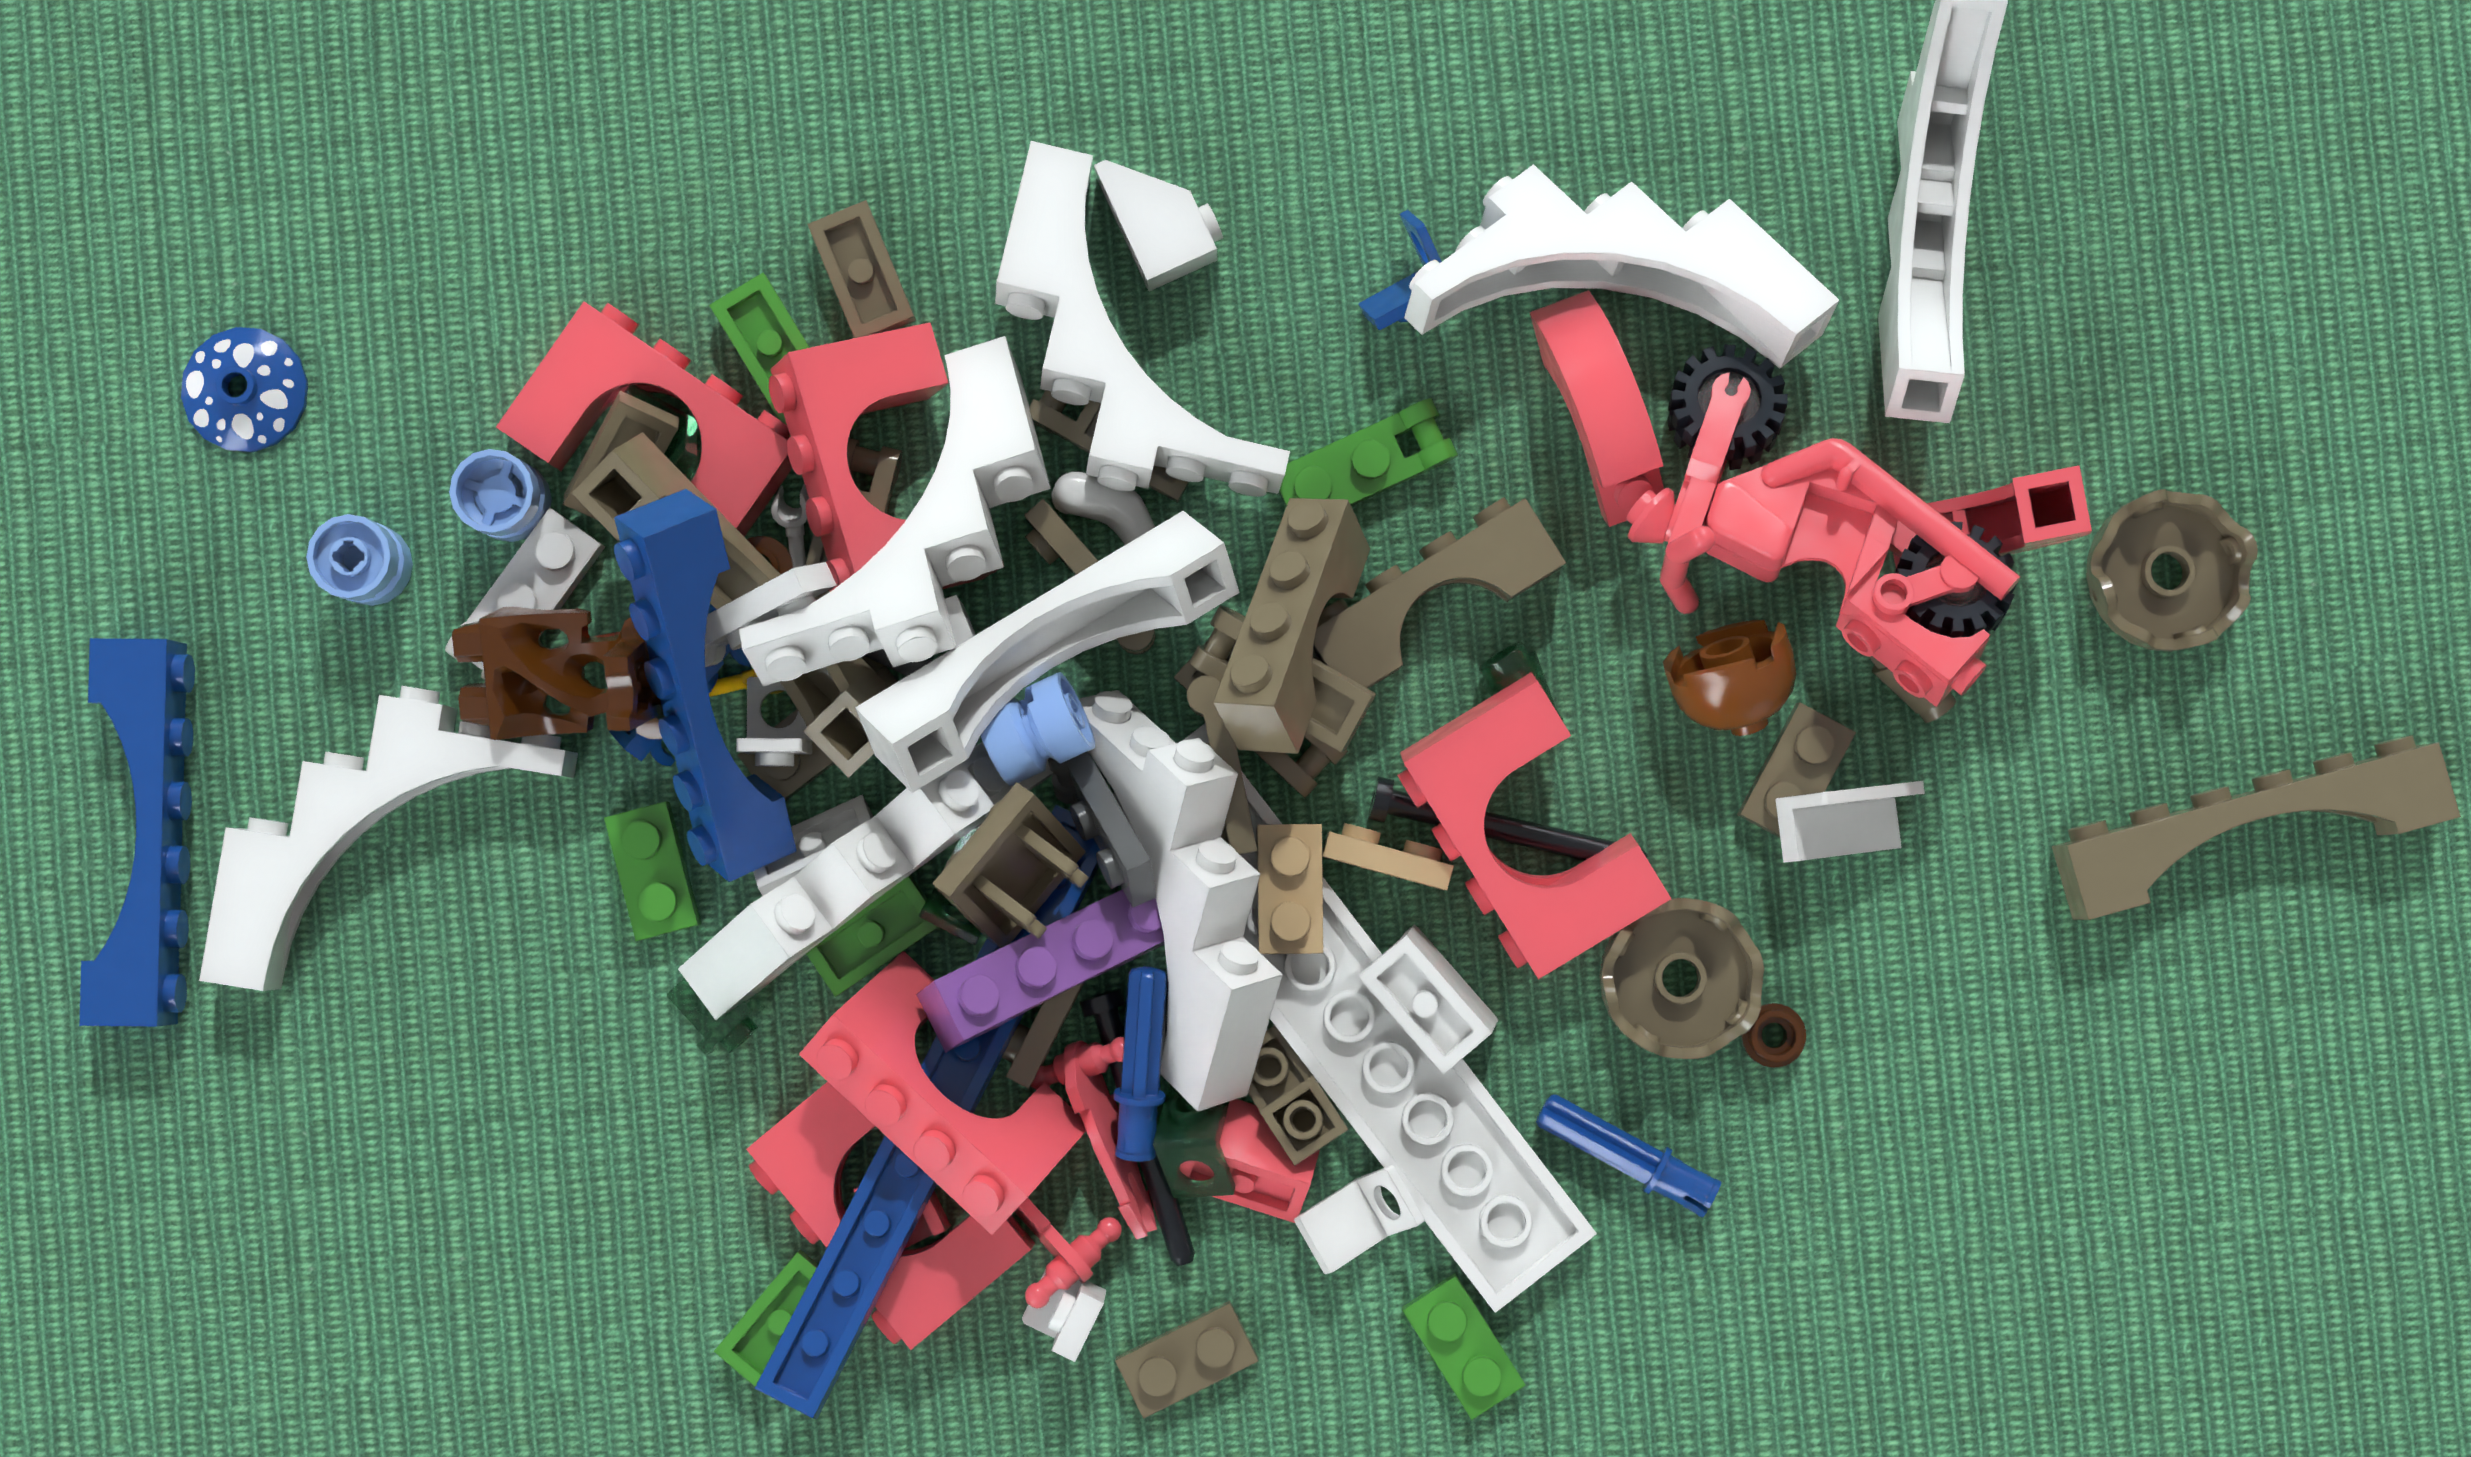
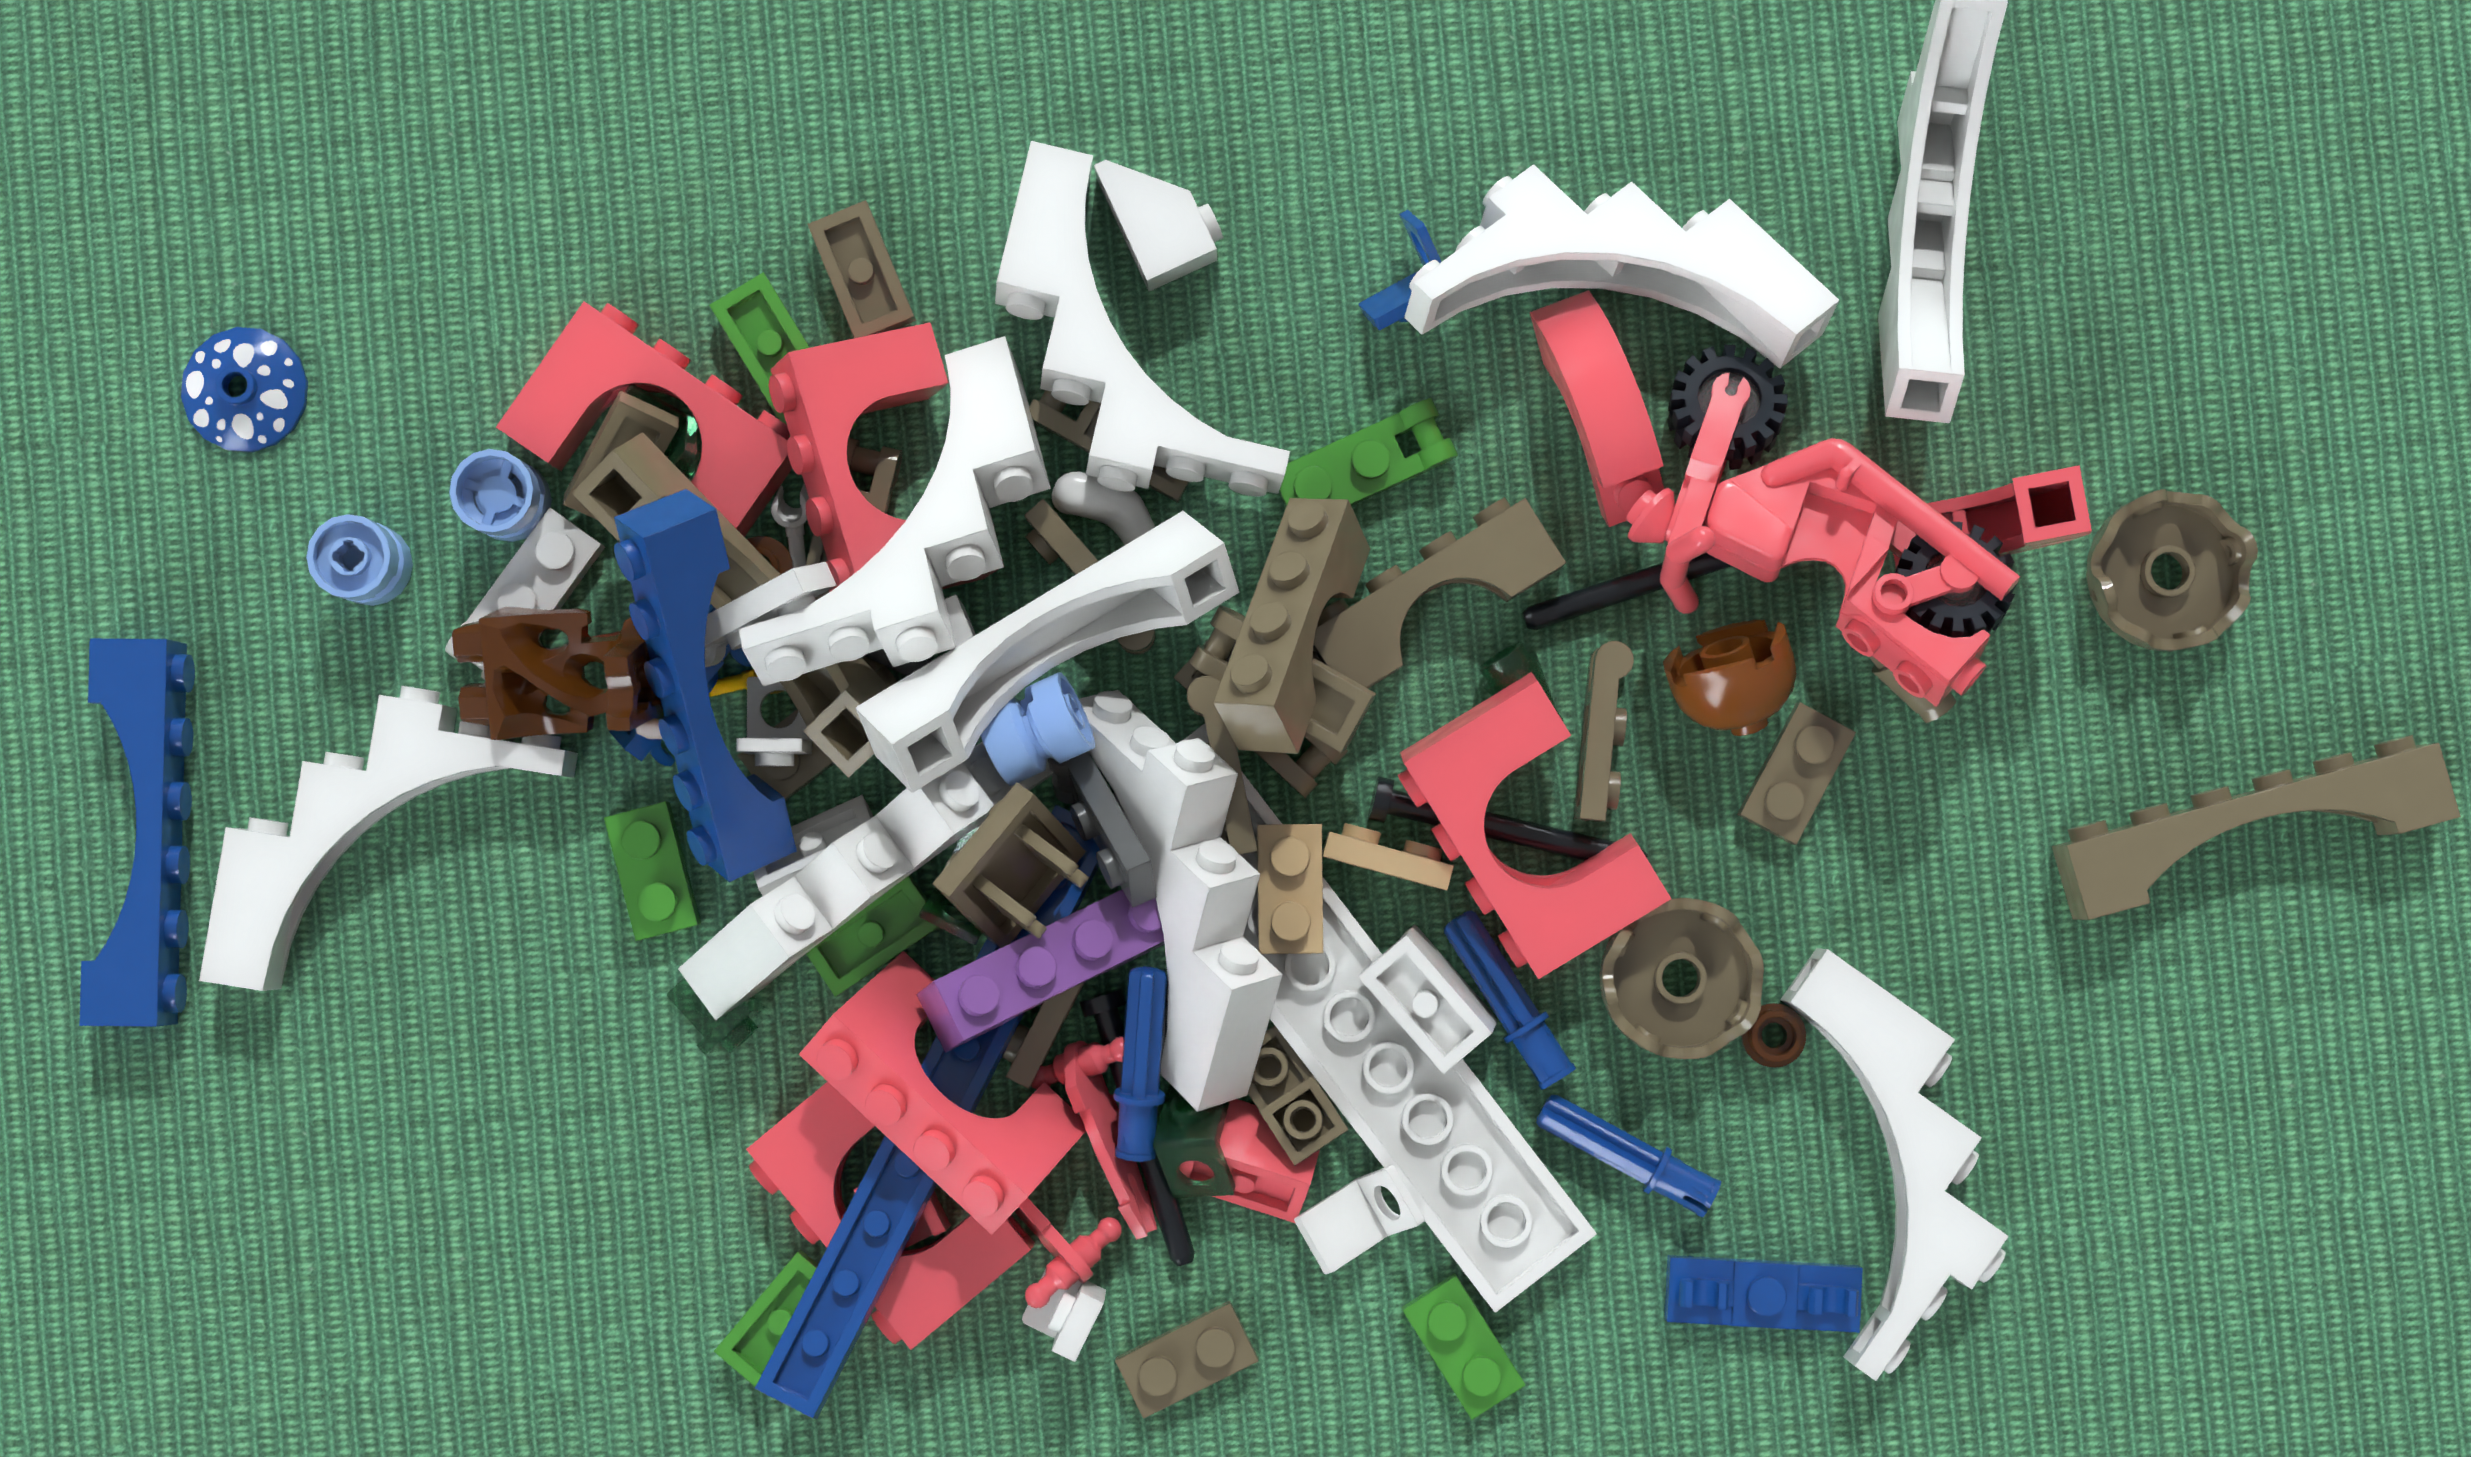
(1508, 999): none -> blue axle
(1601, 730): none -> dark tan plate
(1610, 593): none -> black bar
(1763, 1293): none -> blue plate
(1841, 821): white panel -> none
(1935, 1234): none -> white arch

